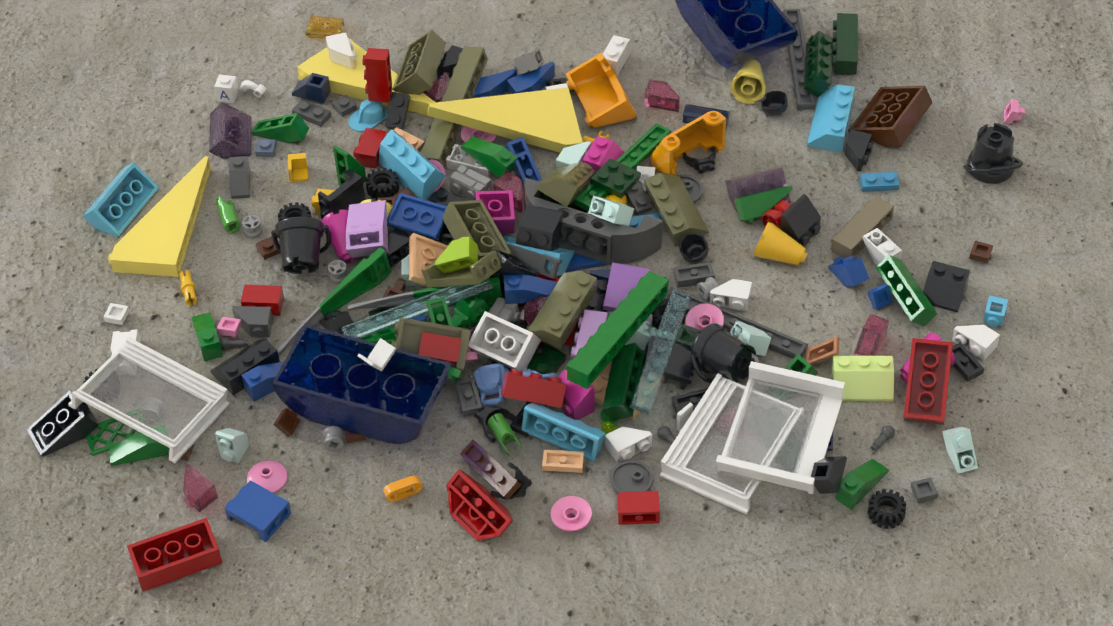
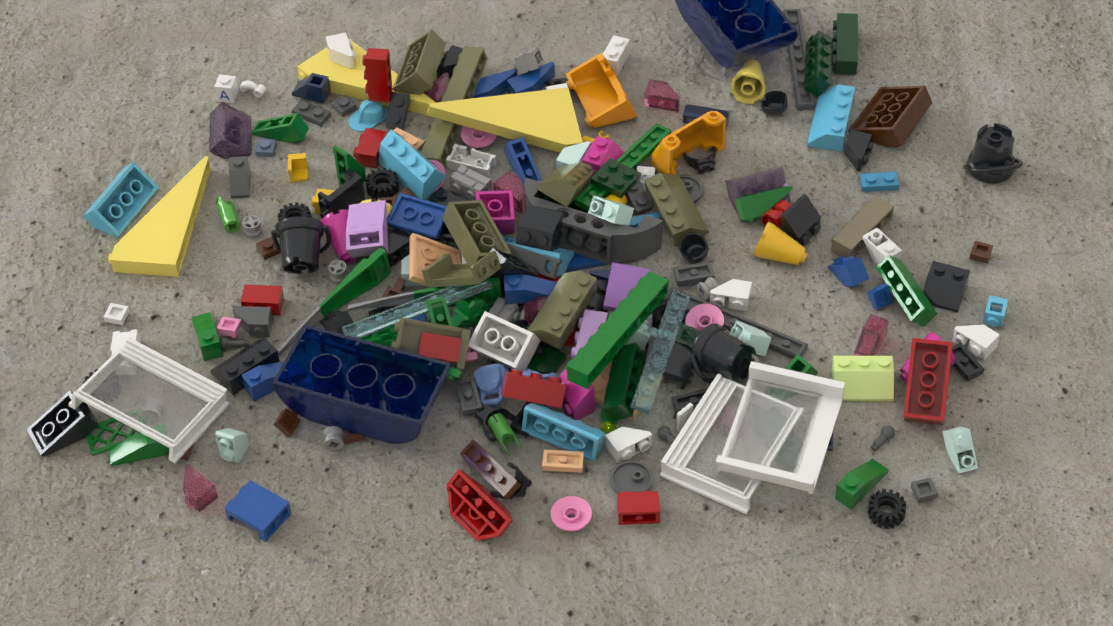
(174, 554): red brick -> none
(188, 288): yellow pin -> none
(274, 480): bright pink dish -> none
(324, 26): clear yellow plate -> none
(380, 355): white bracket -> none
(403, 488): light orange beam -> none
(458, 255): lime slope -> none
(490, 155): green slope -> none
(823, 351): nougat slope -> none
(829, 474): black slope -> none
(1012, 112): bright pink tile -> none

